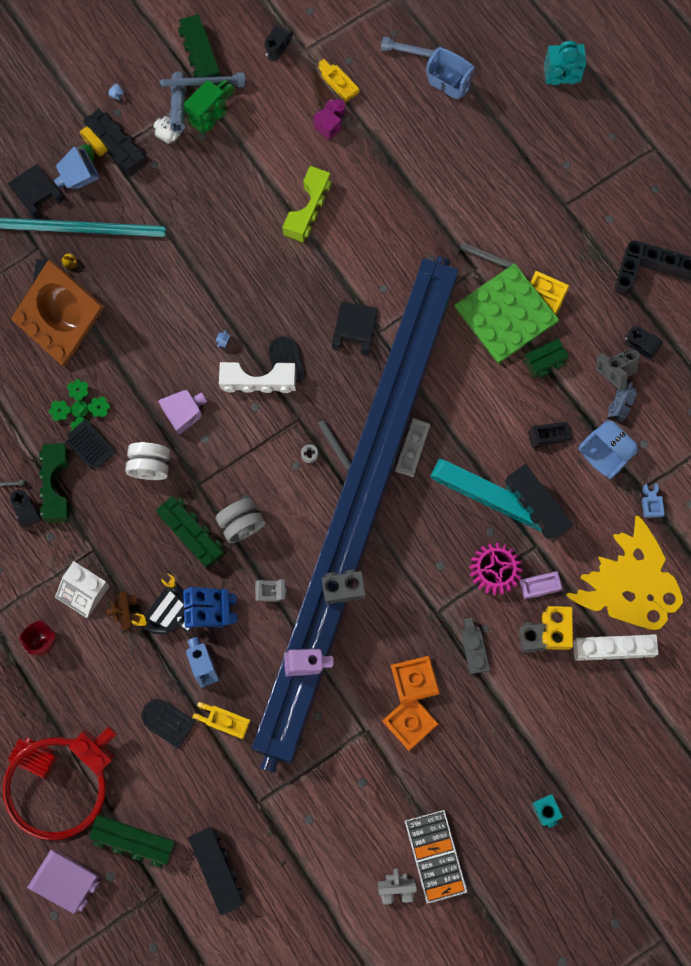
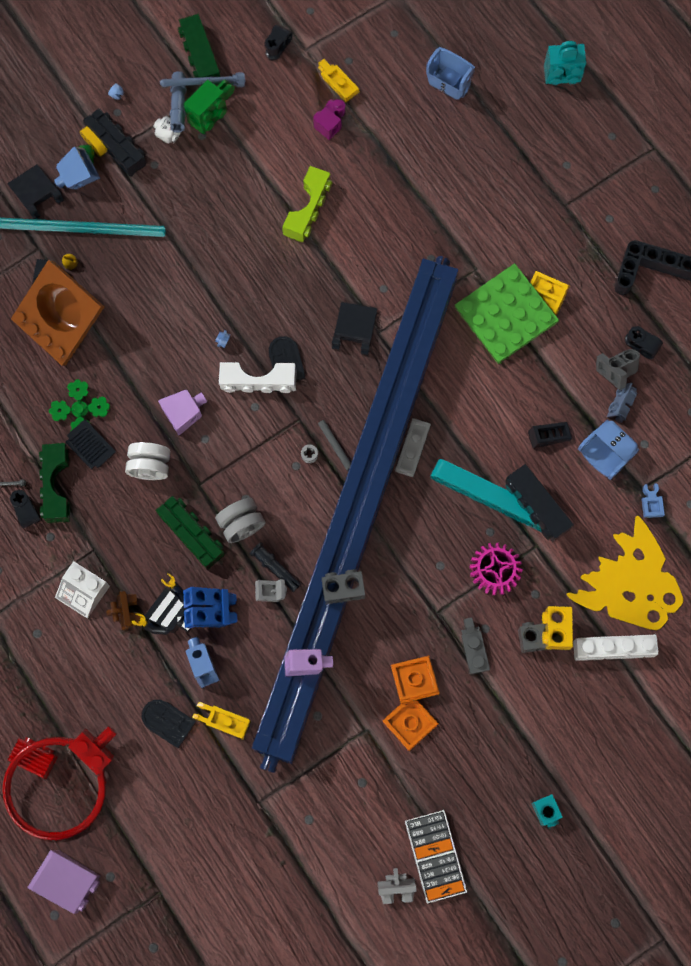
(37, 638): dark red helmet -> none
(132, 840): dark green brick -> none
(216, 870): black brick -> none
(269, 561): none -> black pin
(388, 44): sand blue piece -> none
(485, 255): dark grey bar -> none
(541, 585): lavender tile -> none
(546, 358): dark green brick -> none

